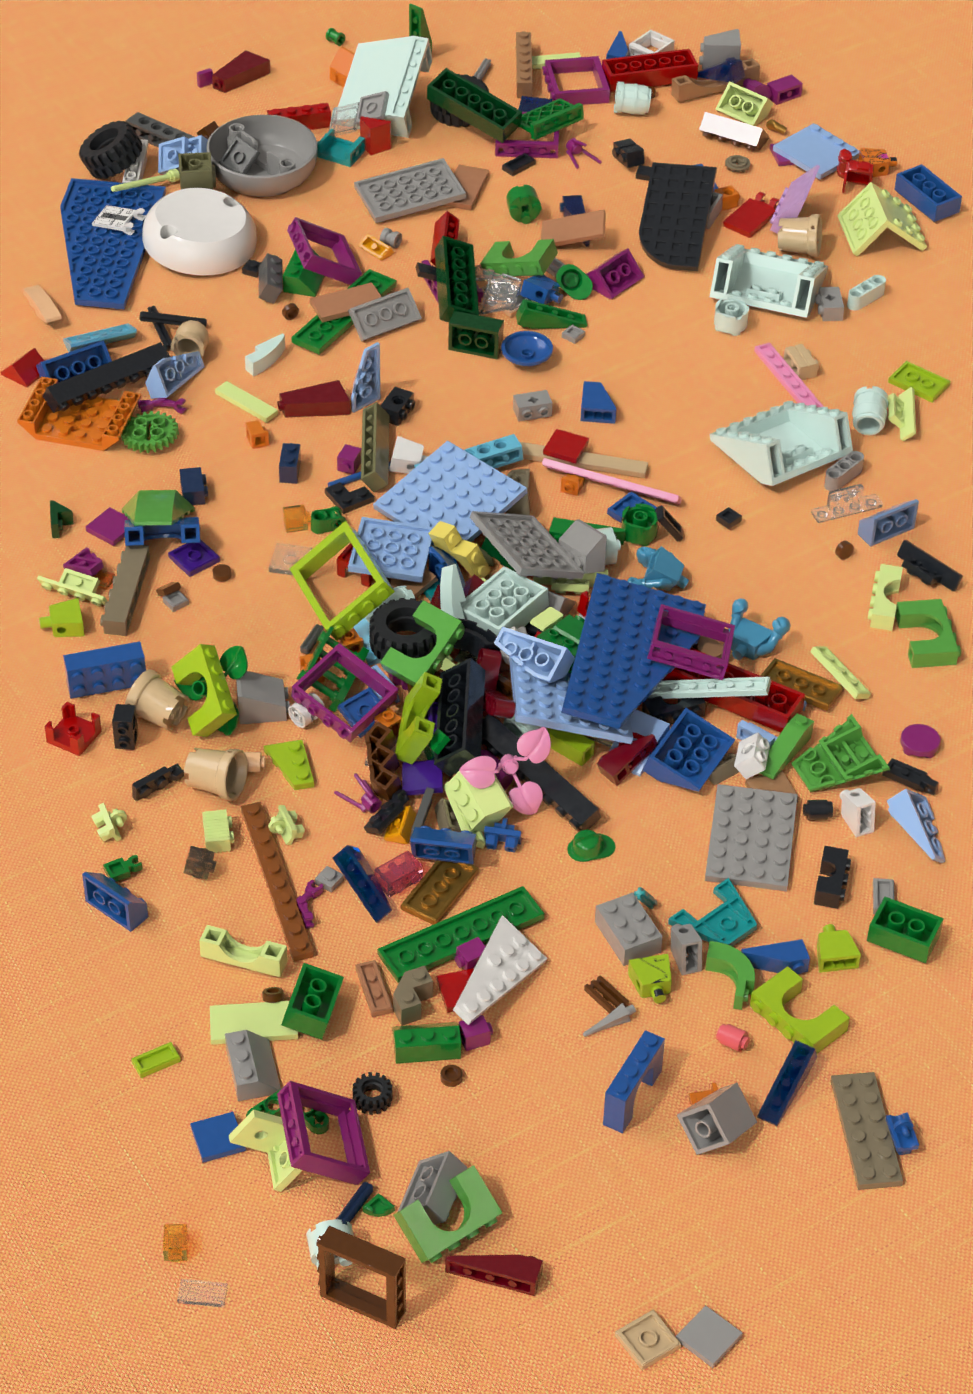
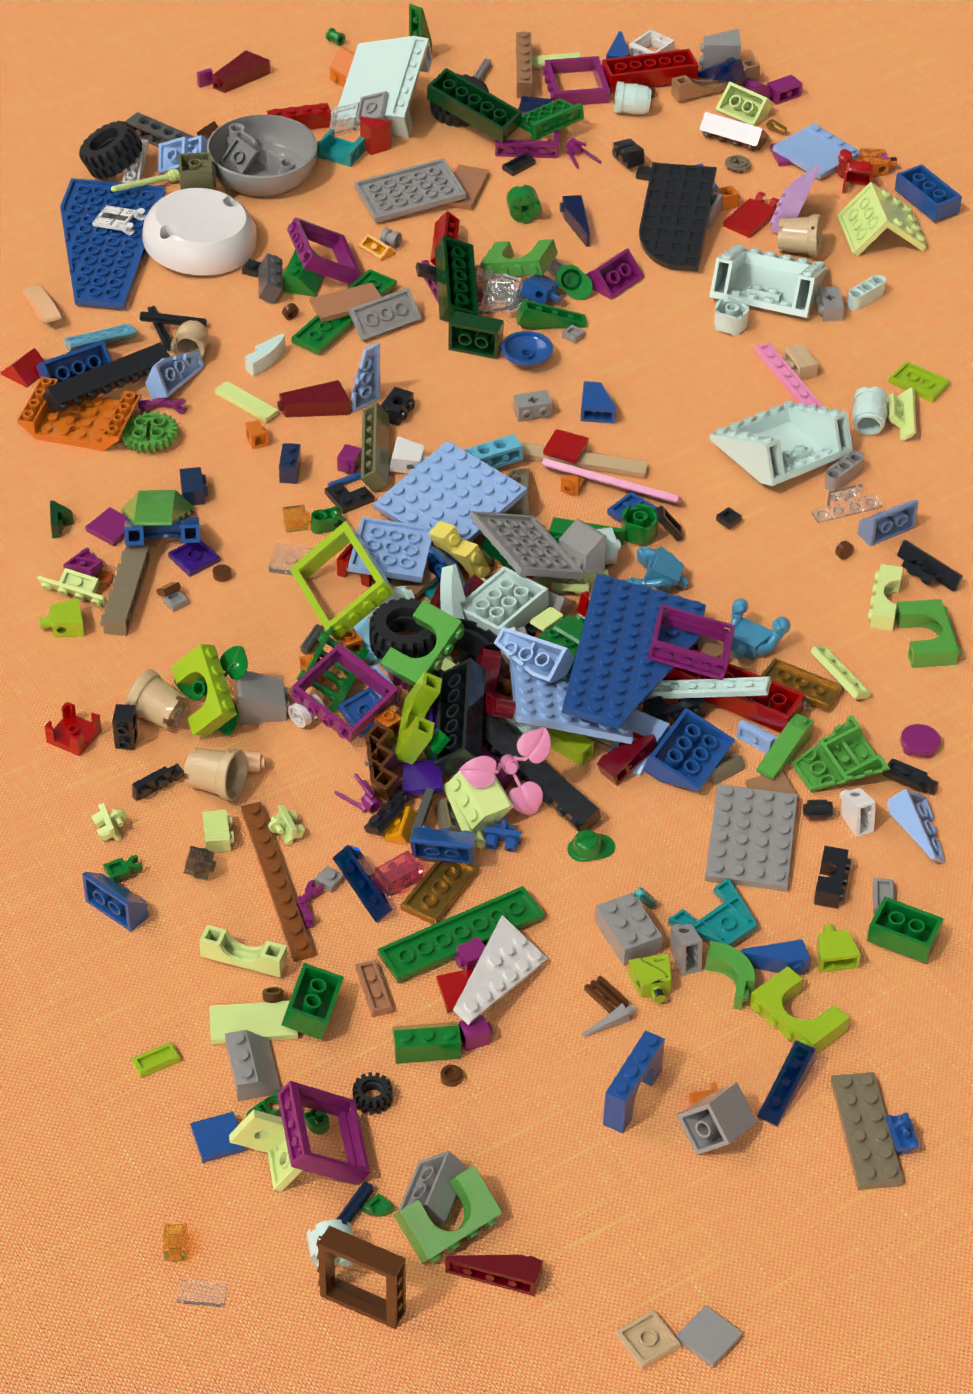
(103, 669): blue brick -> none
(293, 763): lime wing -> none
(413, 987): dark tan brick -> none
(575, 228): nougat tile -> none
(733, 1037): coral brick -> none
(752, 755): white brick -> none

